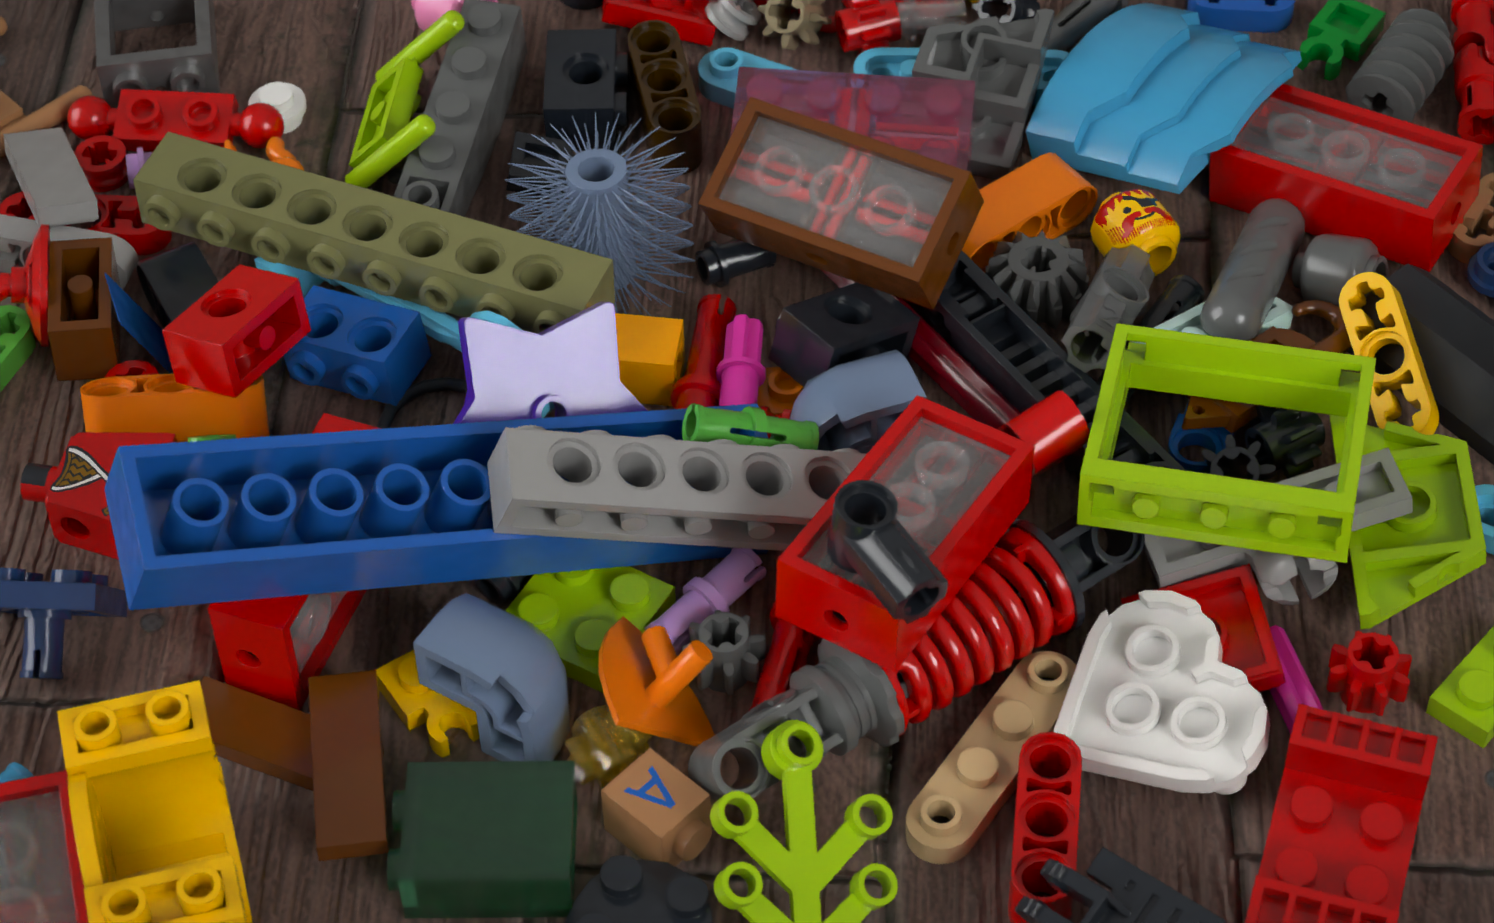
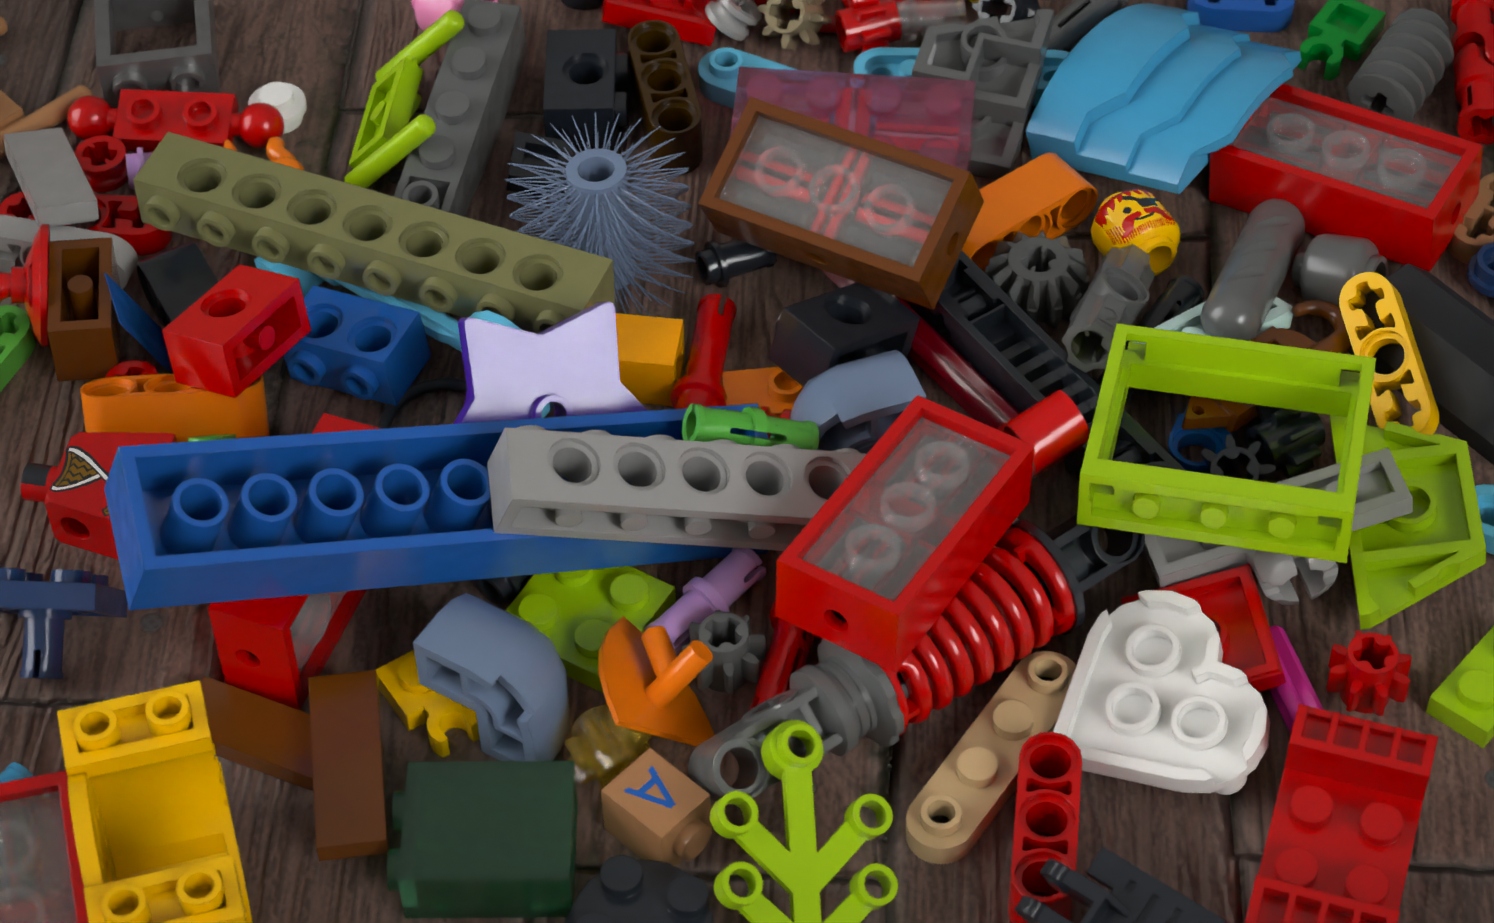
(742, 368): dark pink axle -> none
(876, 546): black piece -> none

